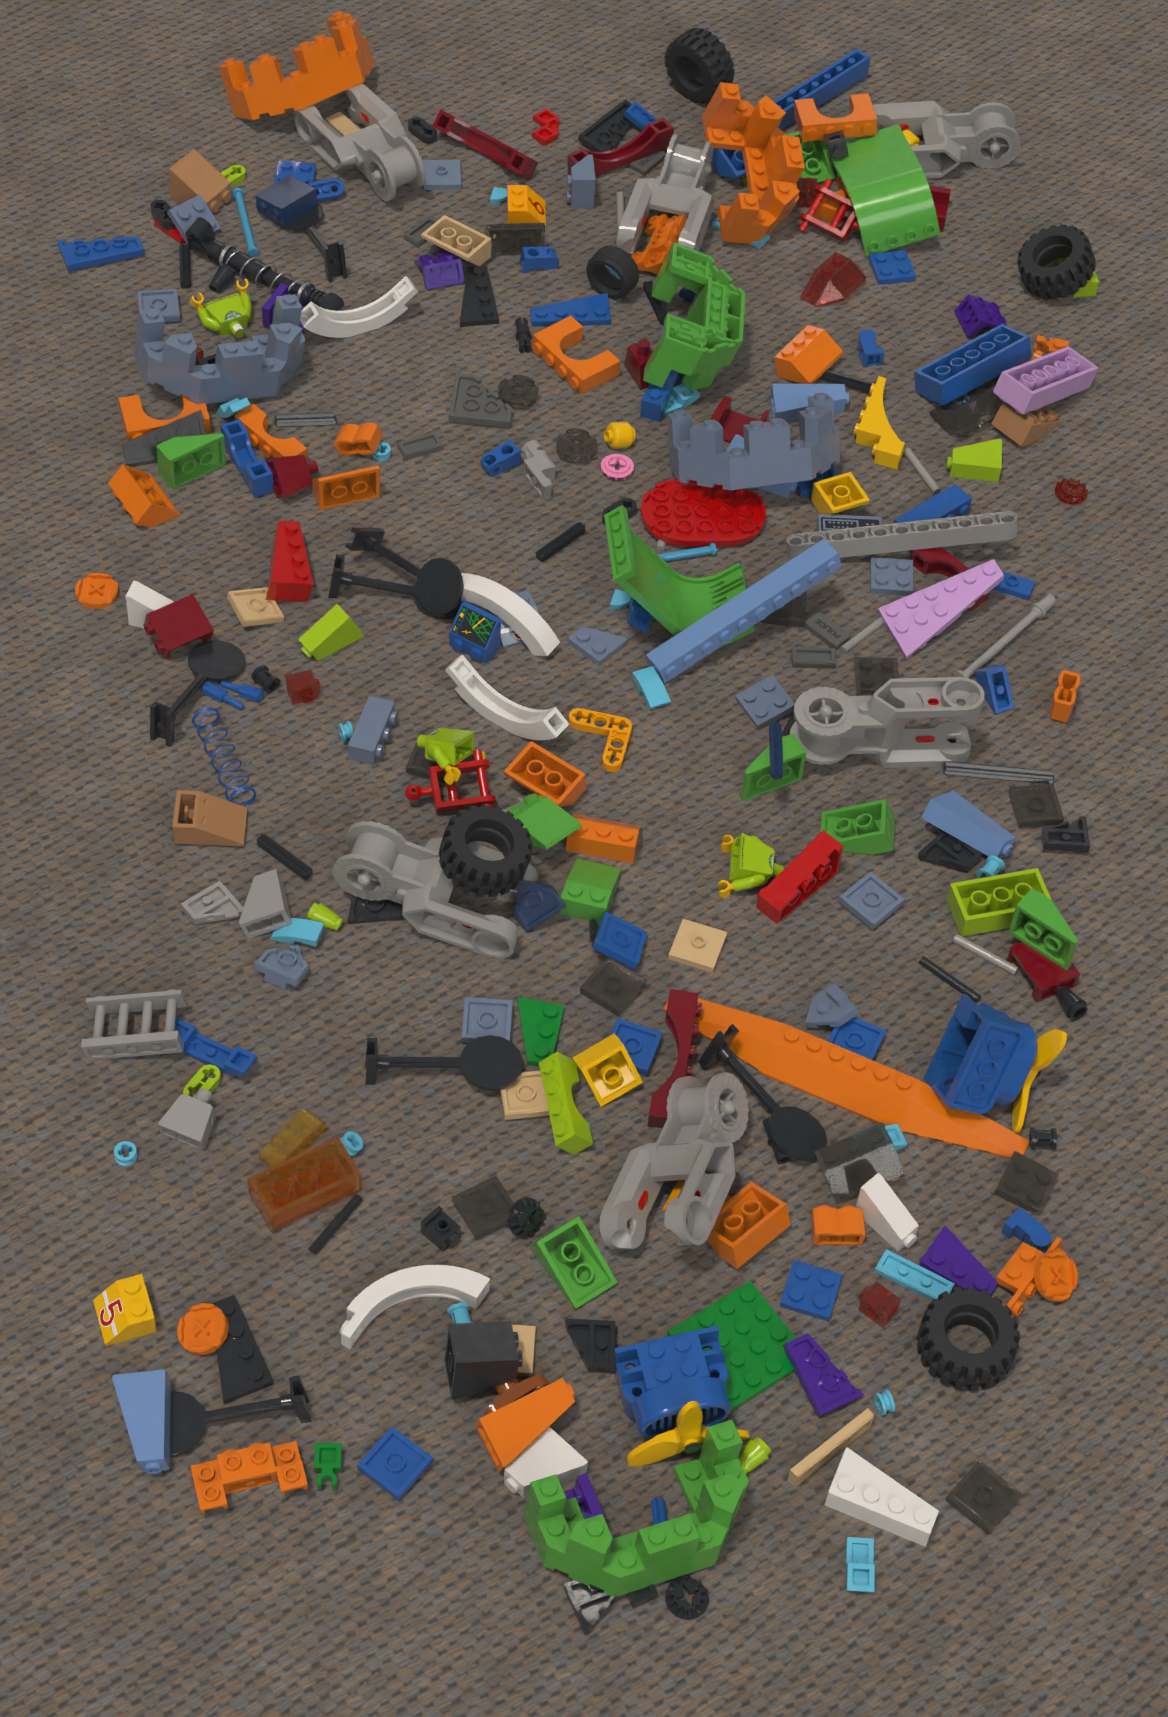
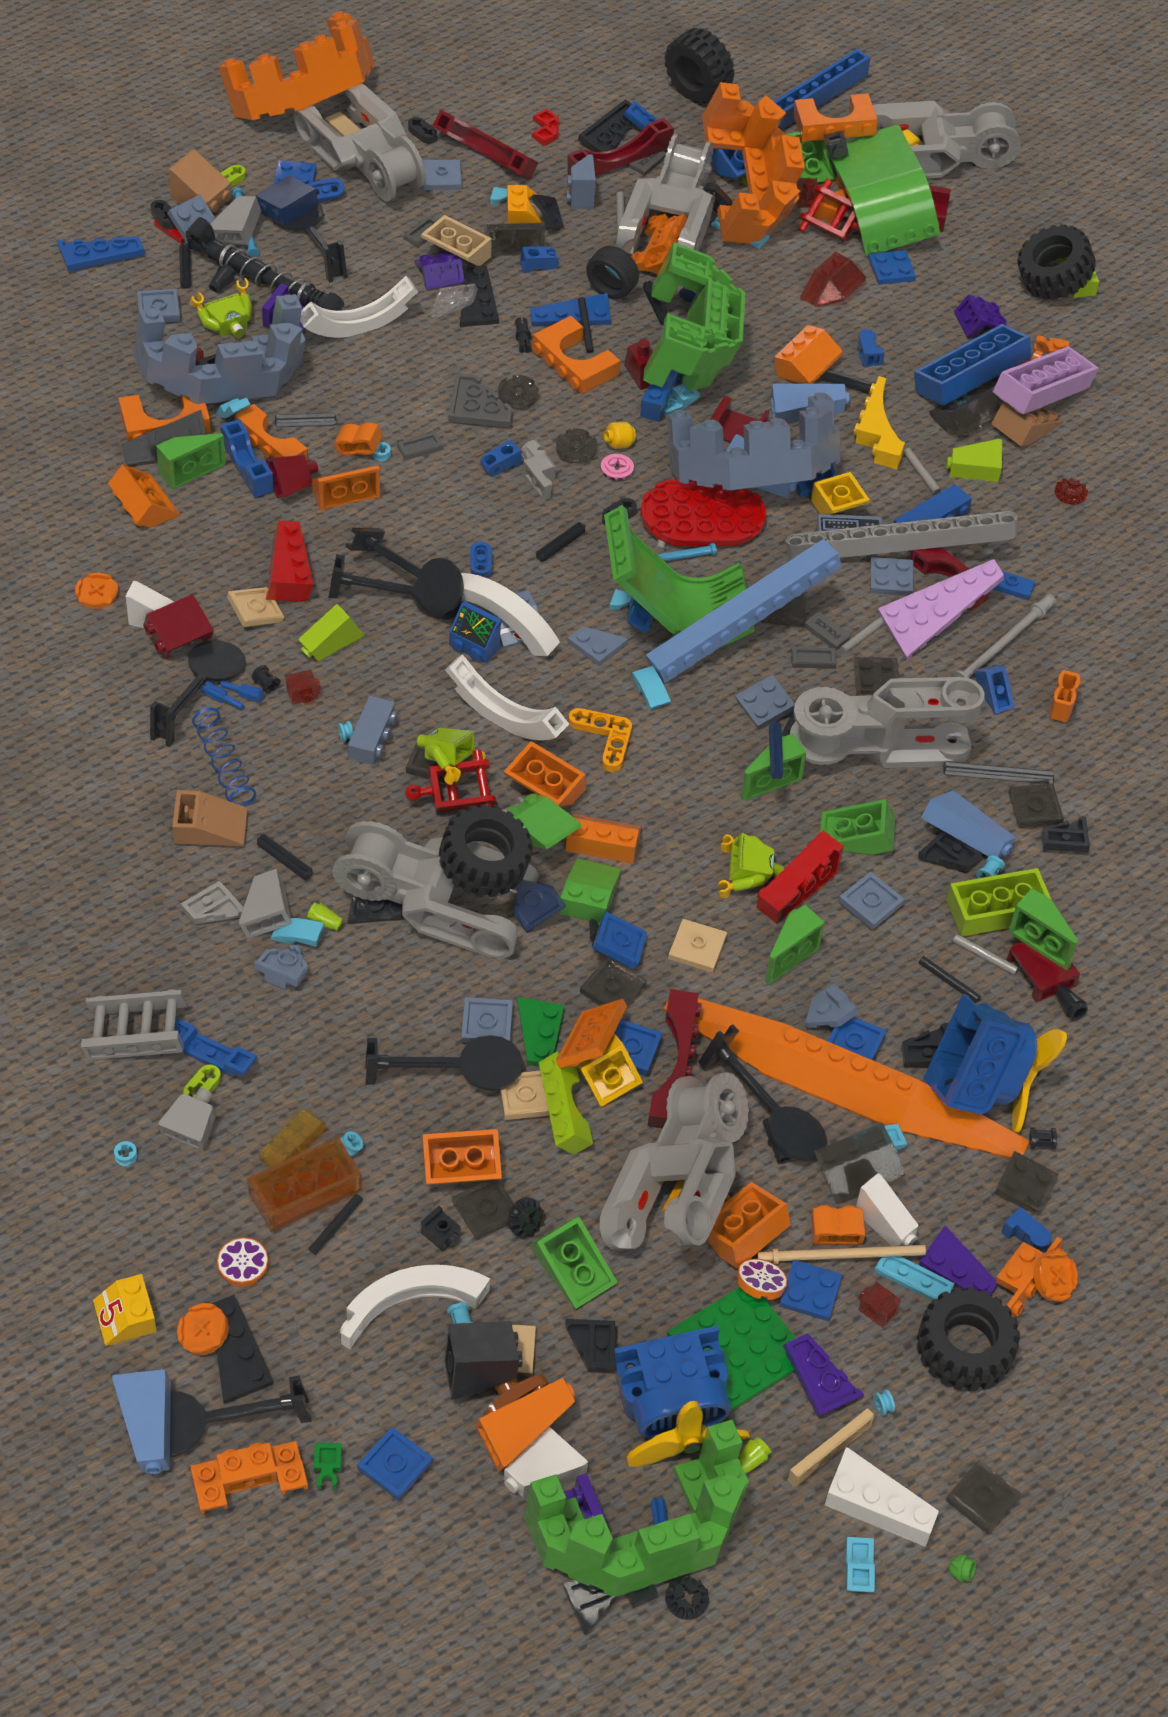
(237, 221): none -> light grey slope
(242, 1261): none -> tile
(453, 299): none -> clear wing
(461, 1156): none -> orange slope
(481, 559): none -> blue plate
(548, 211): none -> black wing
(585, 323): none -> black bar
(591, 1034): none -> orange plate
(720, 196): none -> black beam
(761, 1279): none -> tile
(796, 942): none -> bright green slope
(843, 1253): none -> tan bar
(921, 1049): none -> black wing
(962, 1568): none -> bright green plate

